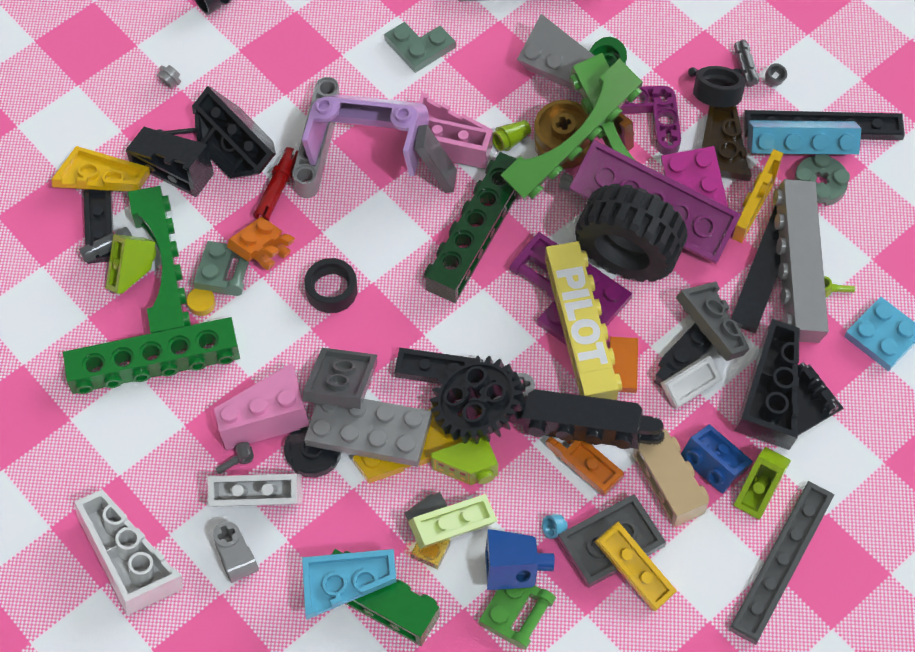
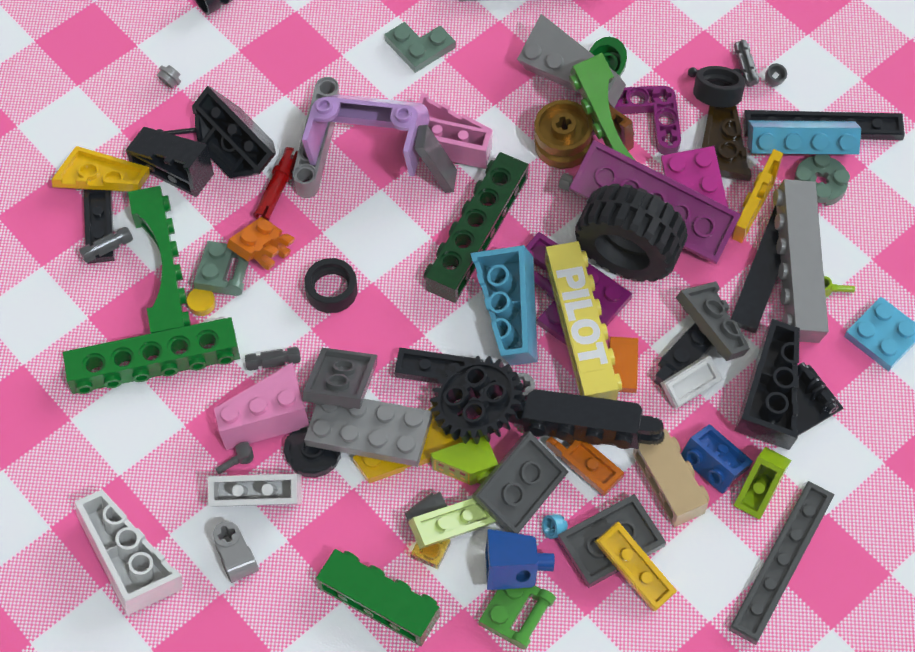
(129, 261): lime slope -> none
(272, 358): none -> dark grey axle
(344, 577): medium azure wing -> none
(509, 135): lime cone -> none
(510, 299): none -> medium azure wedge
(520, 483): none -> dark grey tile
(528, 175): bright green arch -> none

